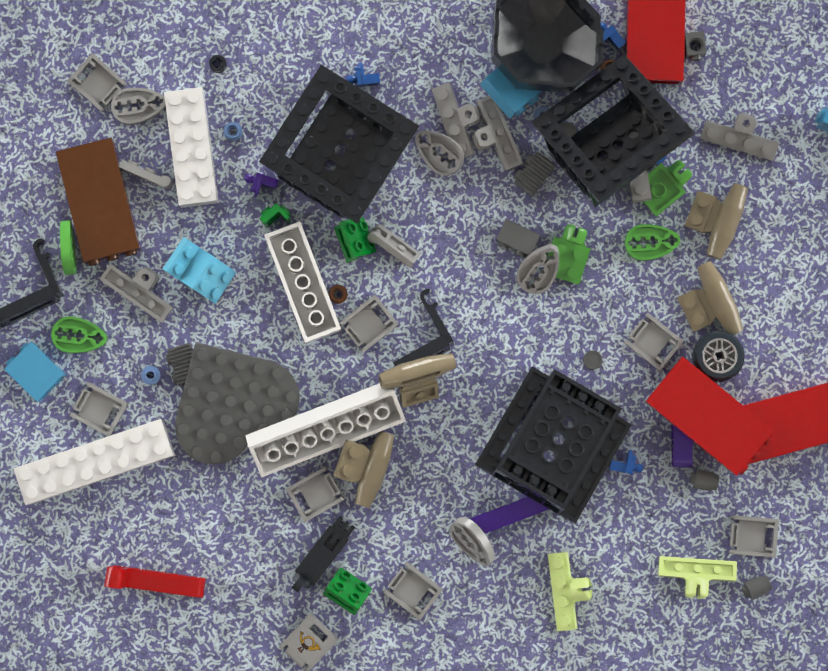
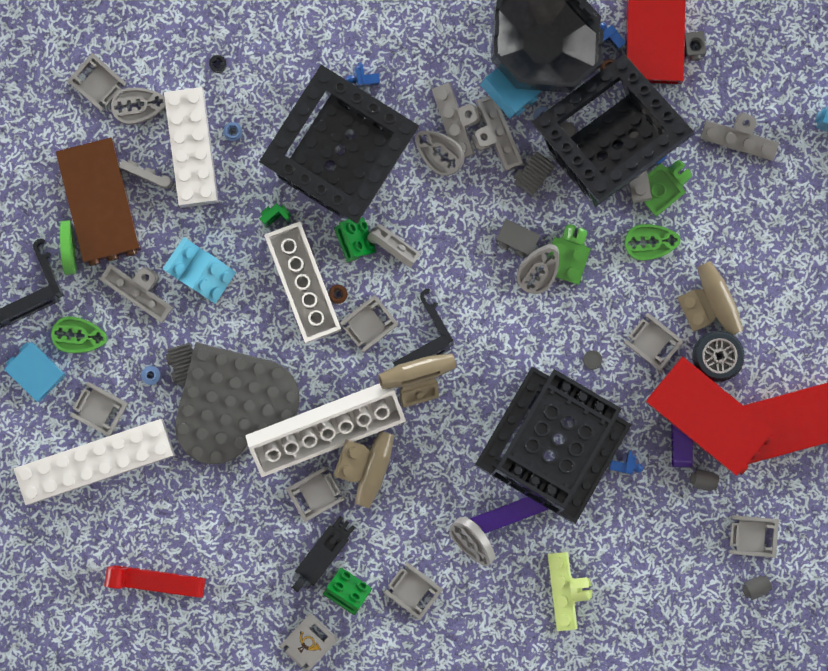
(258, 180): dark purple piece -> none
(697, 573): yellowish green plate -> none
(718, 218): dark tan plate -> none

